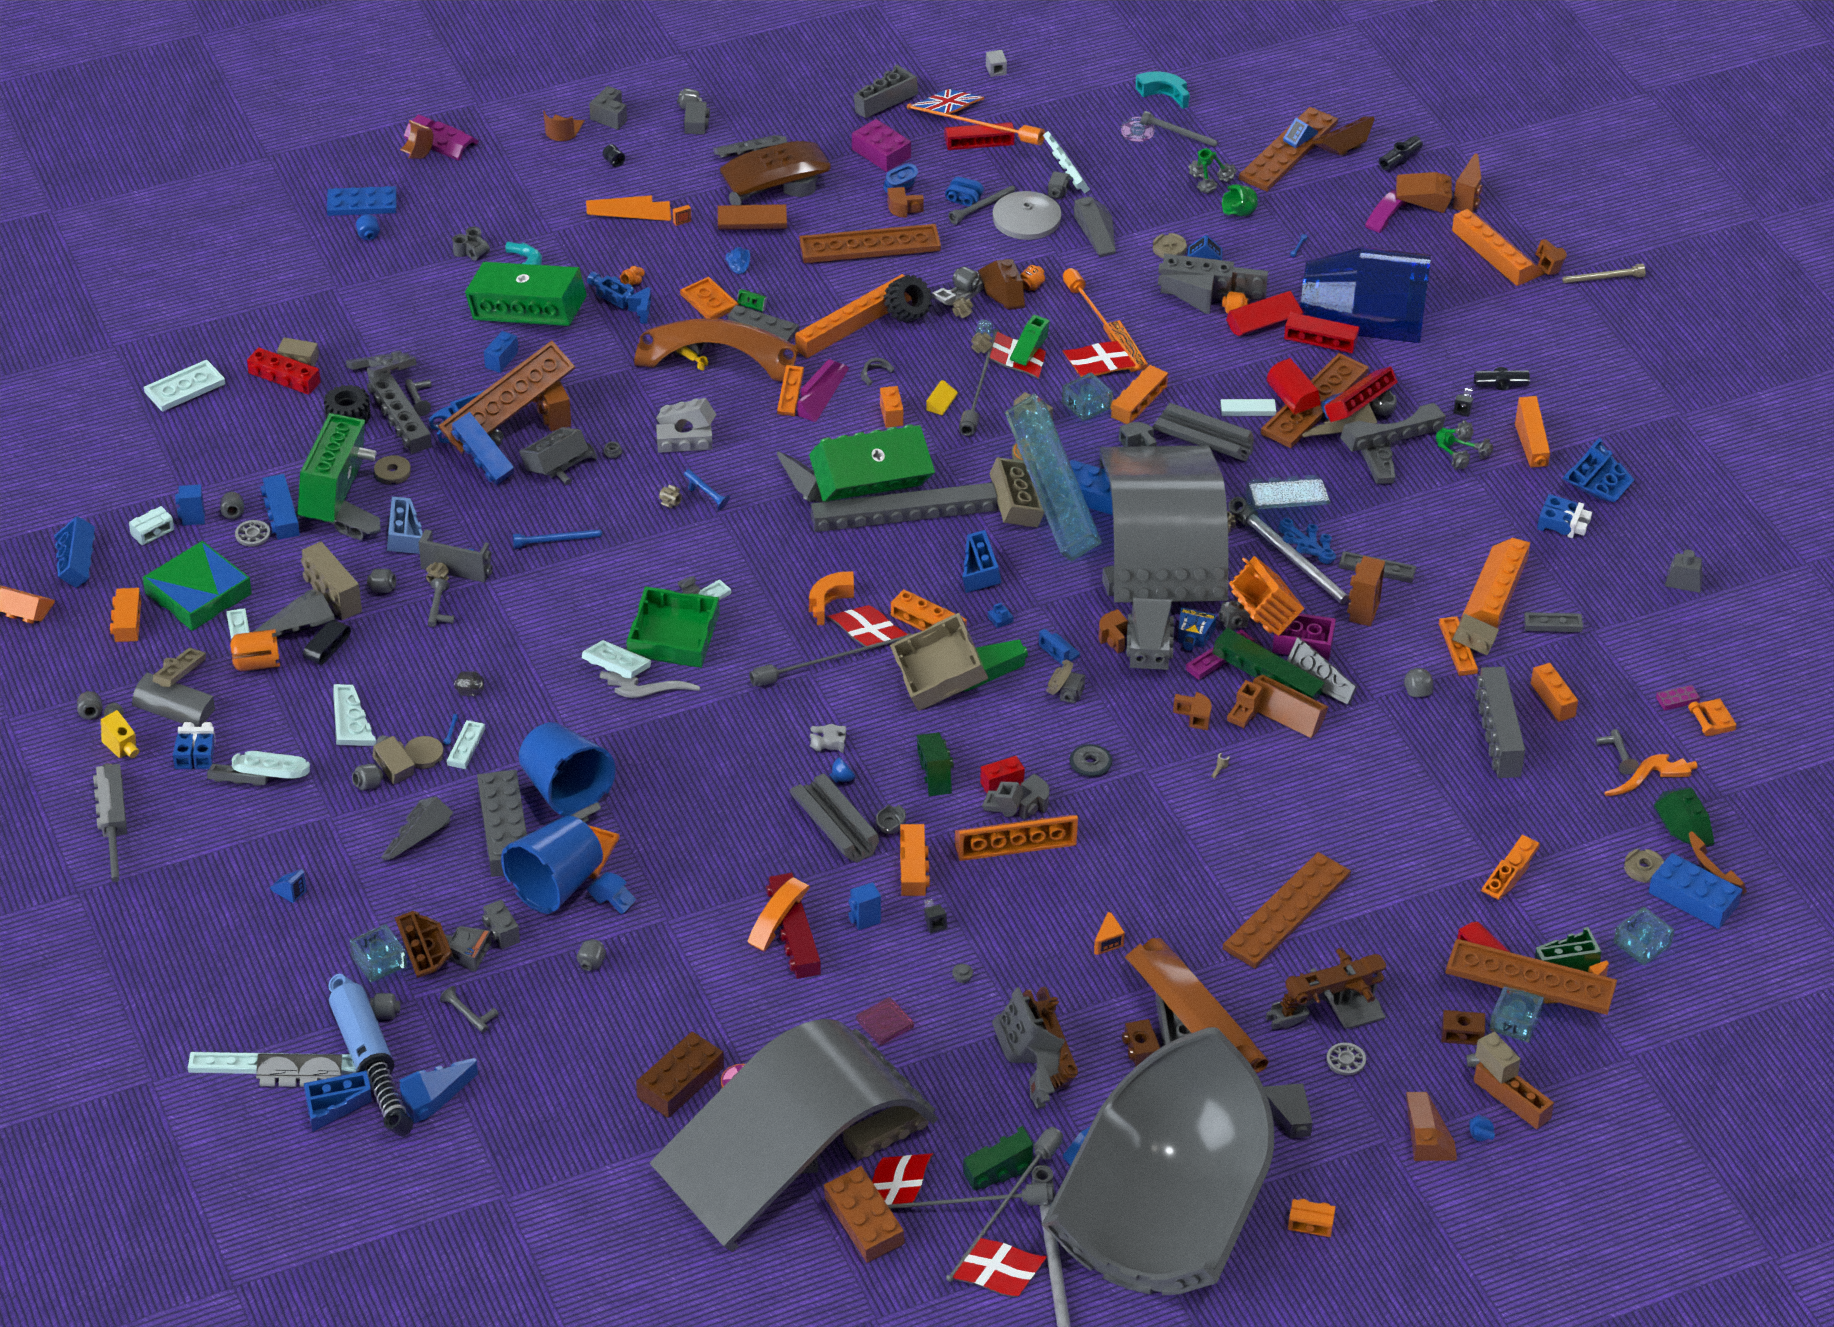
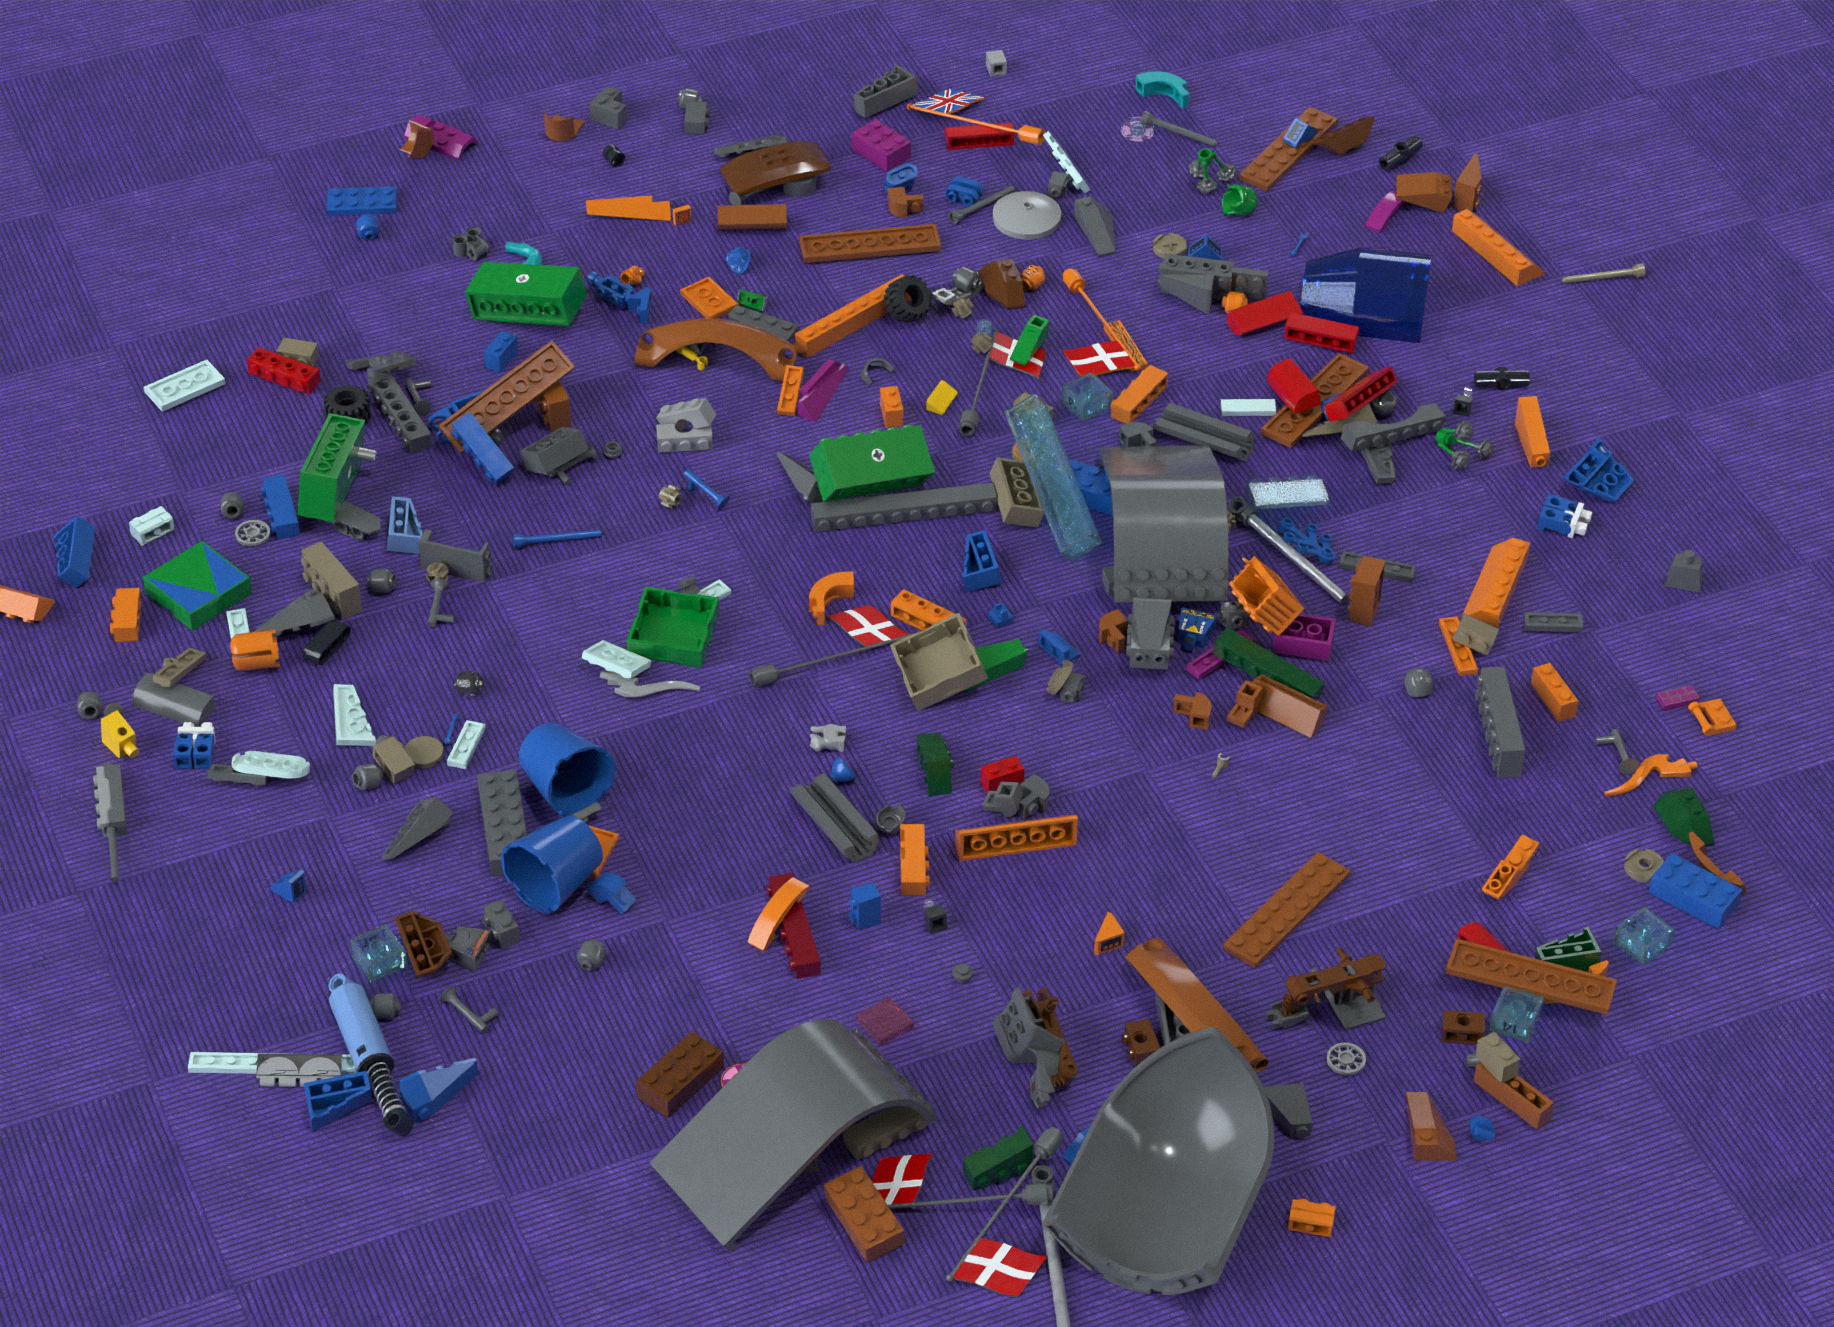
(191, 505): blue brick -> none
(400, 464): dark tan tile -> none
(1097, 768): dark grey wheel -> none
(1310, 661): wing -> none
(1550, 257): dark orange brick -> none

